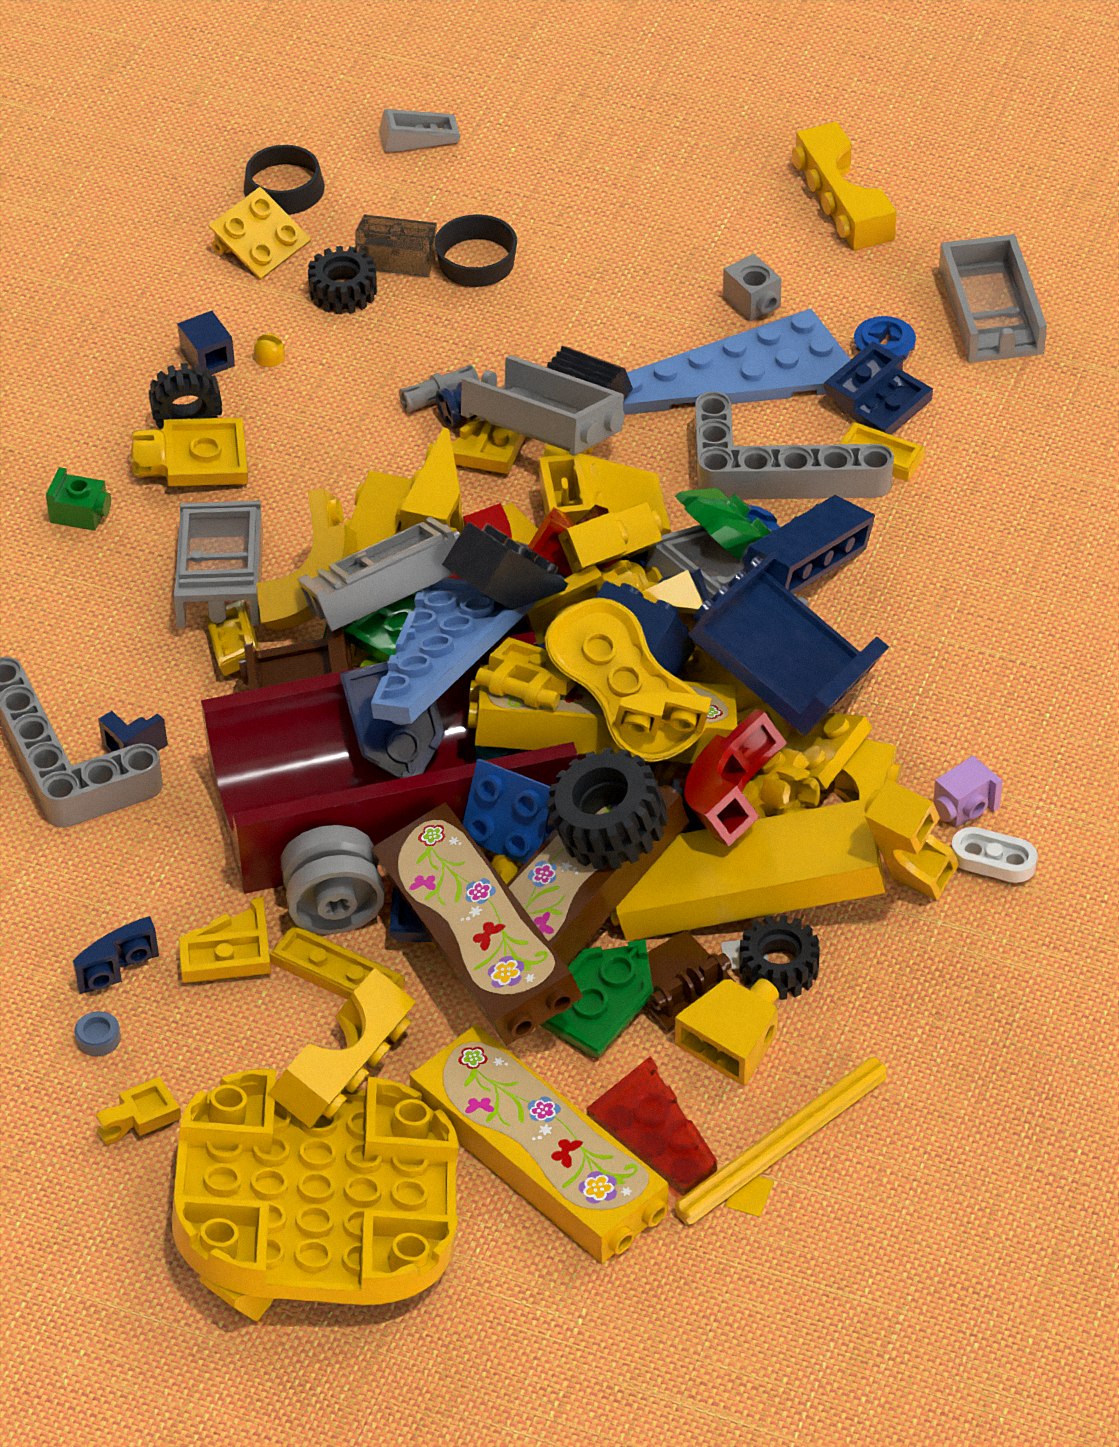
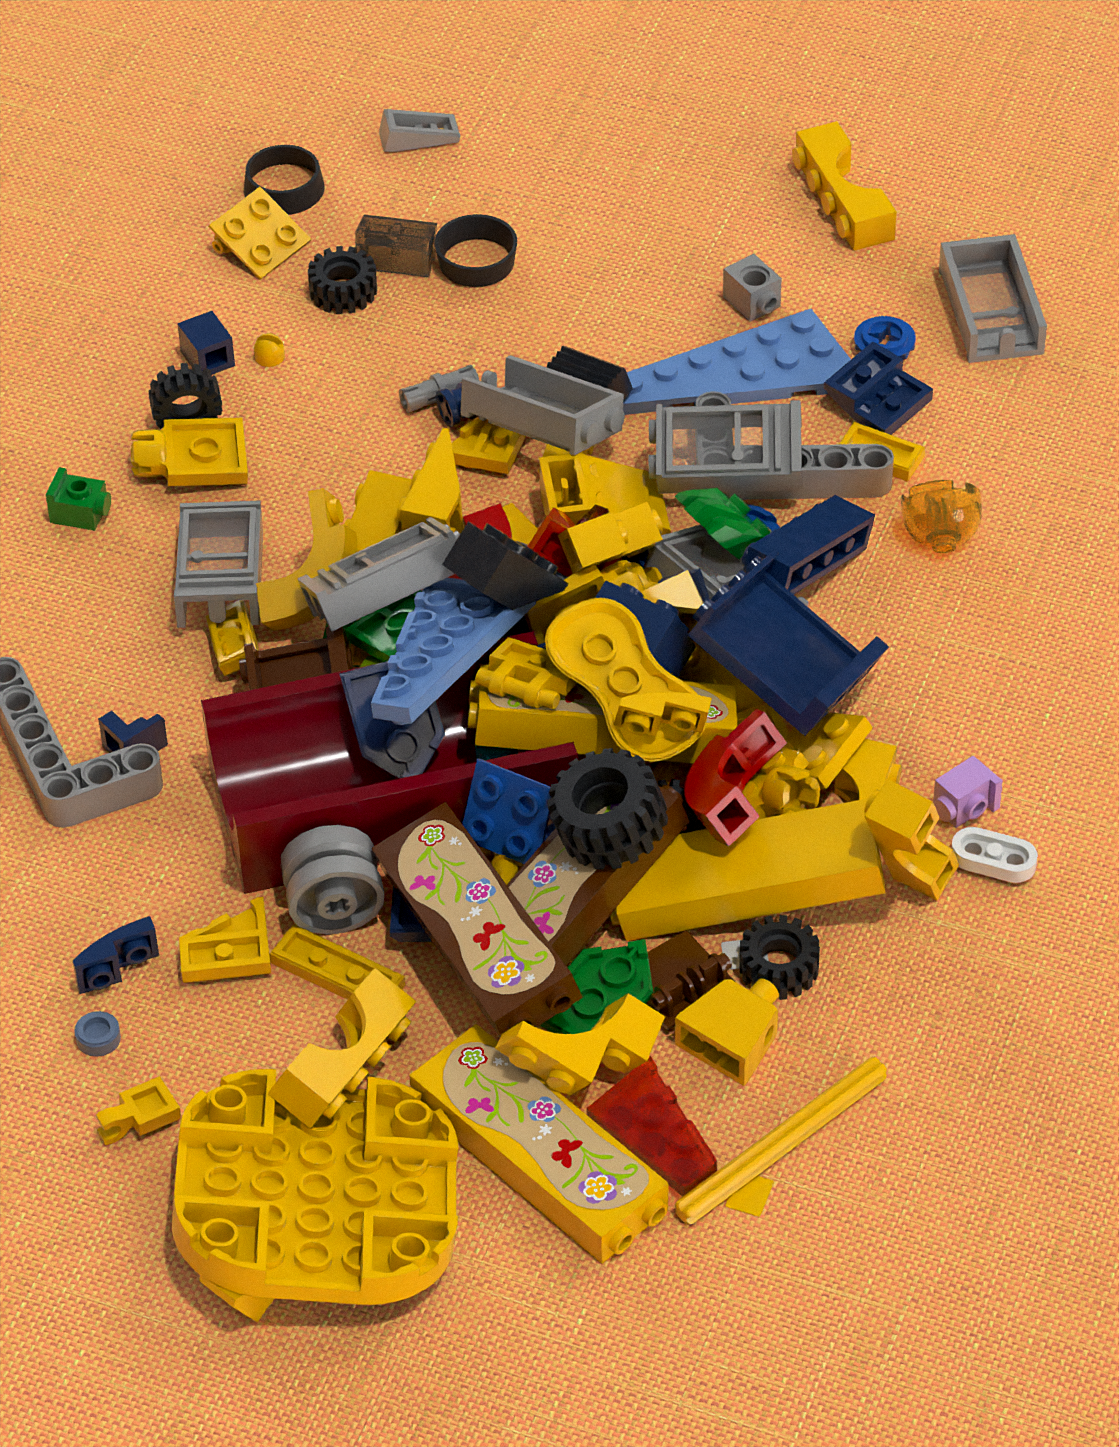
(570, 1061): none -> yellow arch
(727, 447): none -> light grey door
(941, 514): none -> clear yellow cylinder

